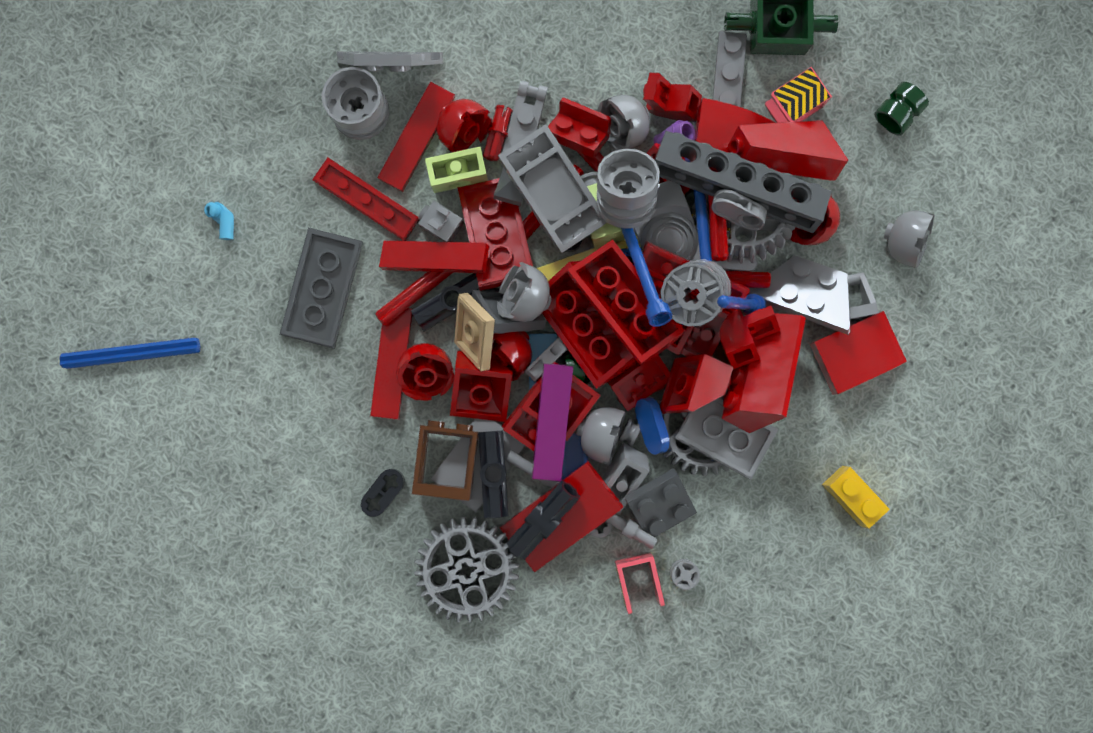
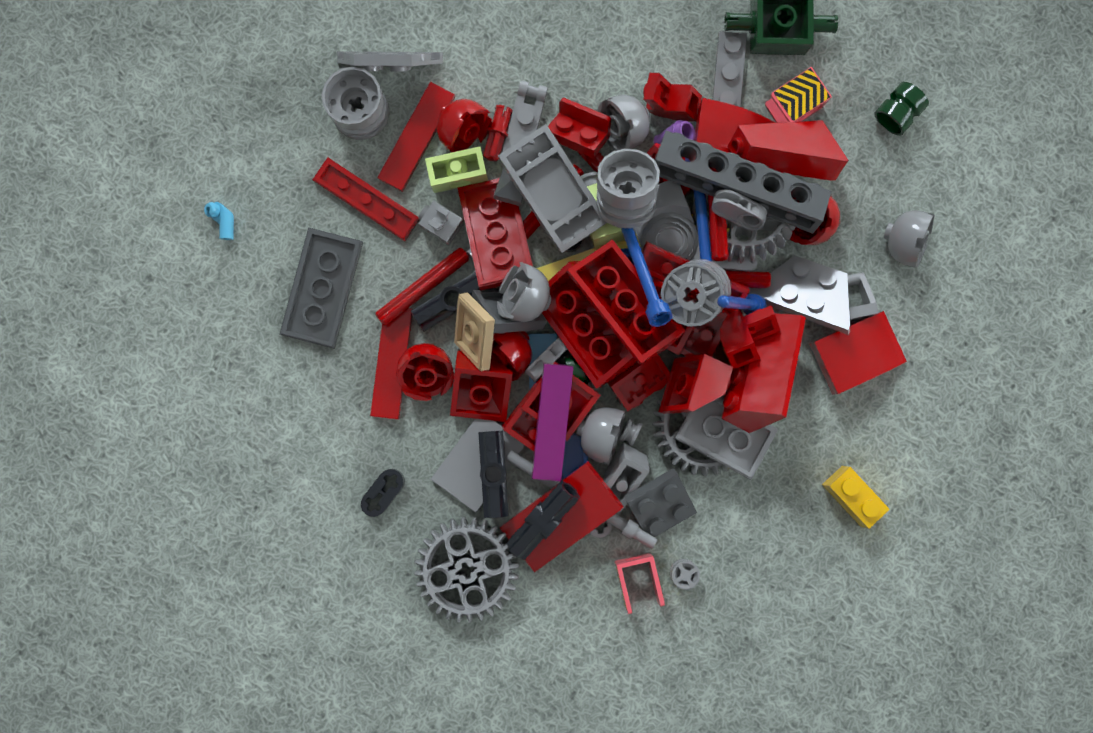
(130, 353): blue axle -> none
(434, 256): red tile -> none
(439, 490): reddish brown window -> none
(652, 425): blue tile -> none

